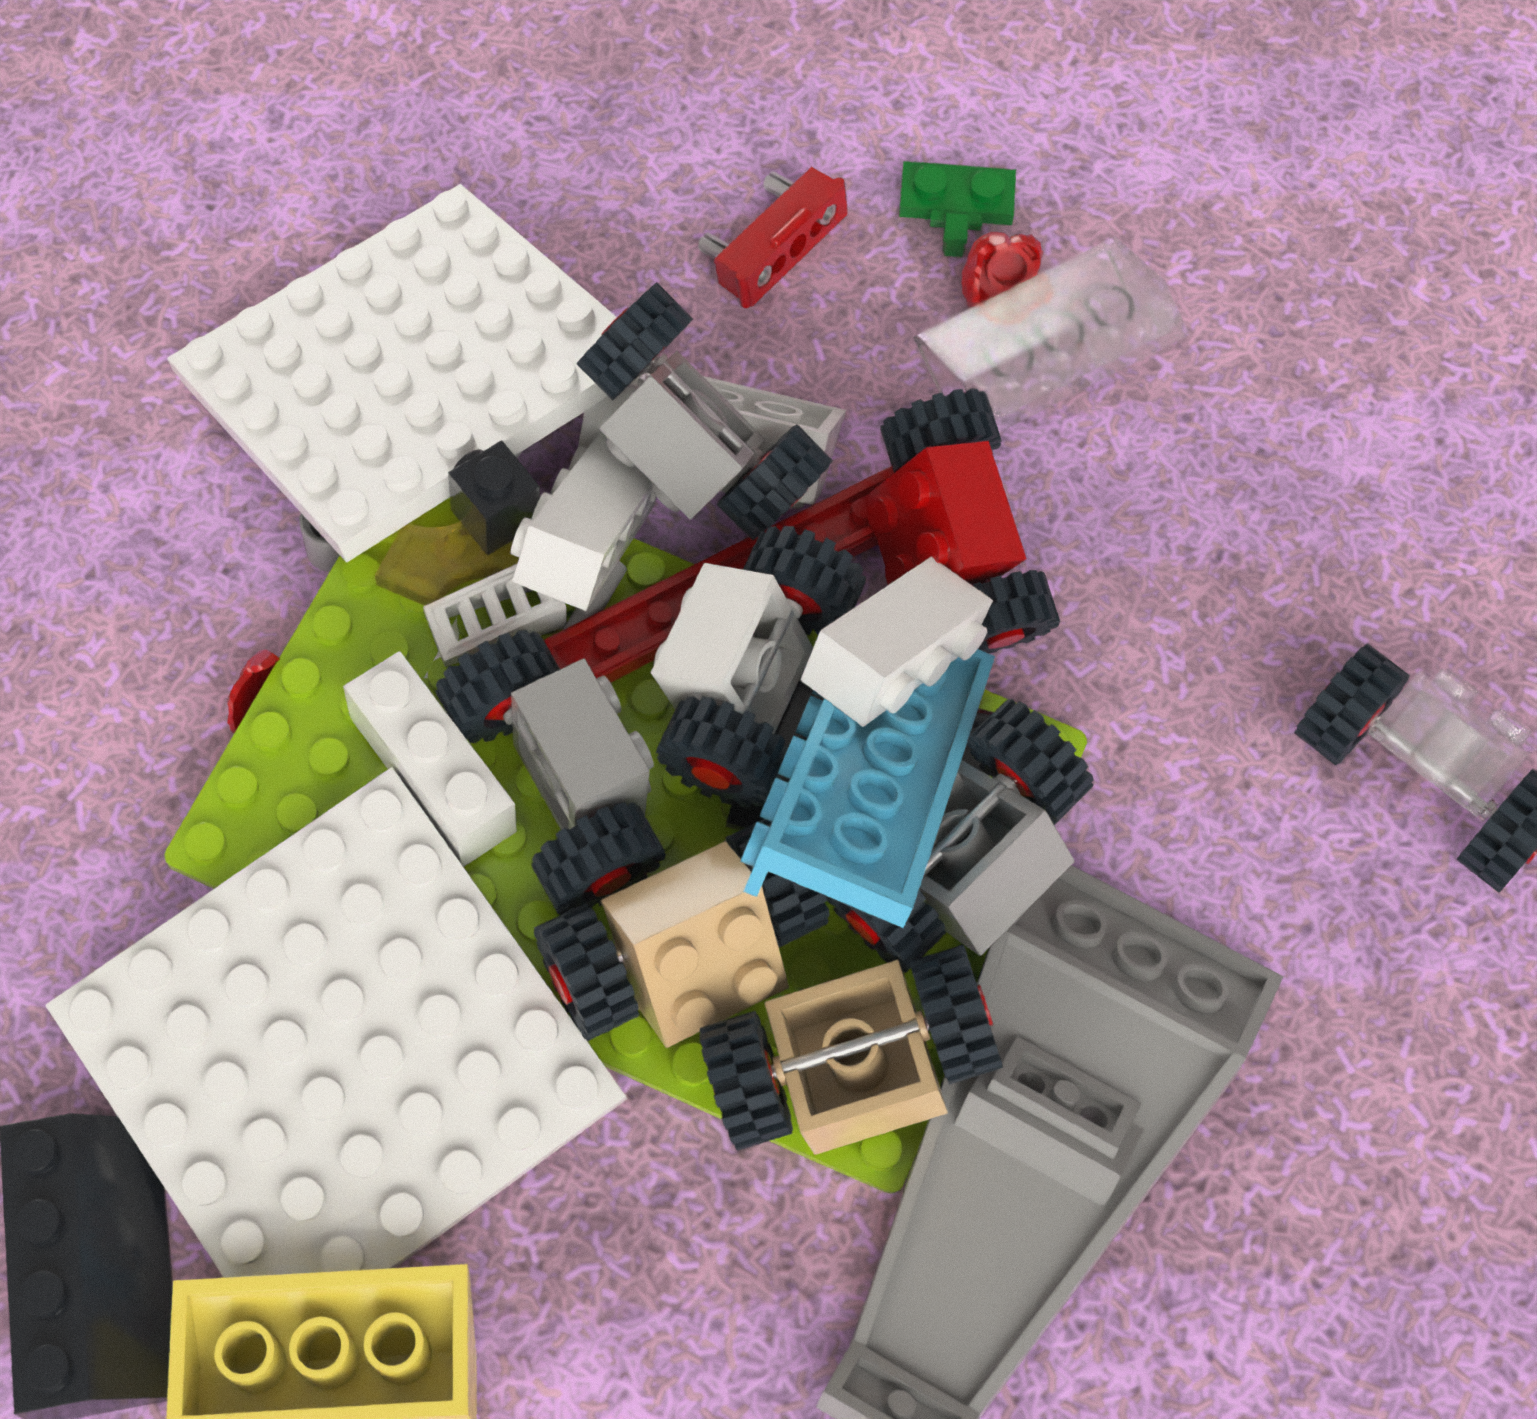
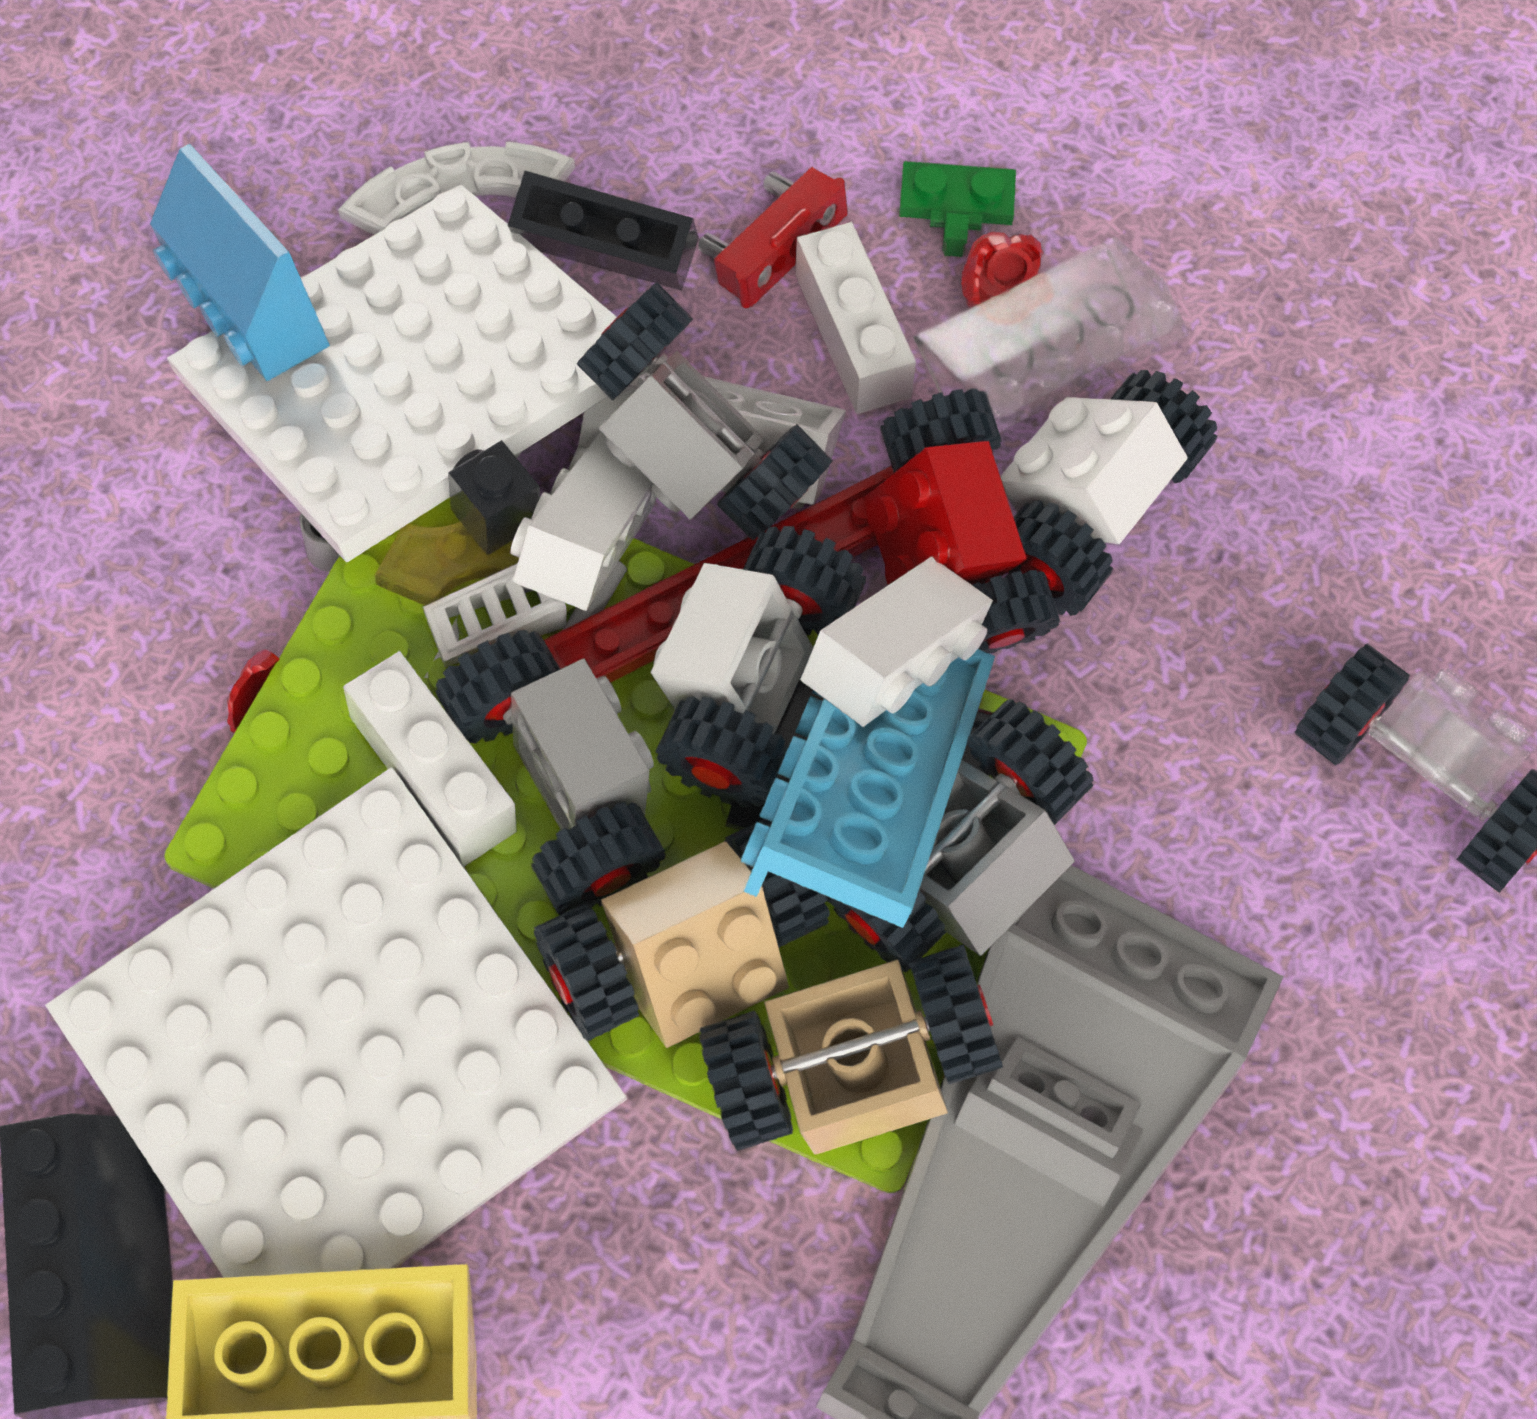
(233, 269): none -> dark azure slope
(479, 169): none -> white tile
(604, 230): none -> black brick
(854, 318): none -> white brick
(1097, 474): none -> white brick

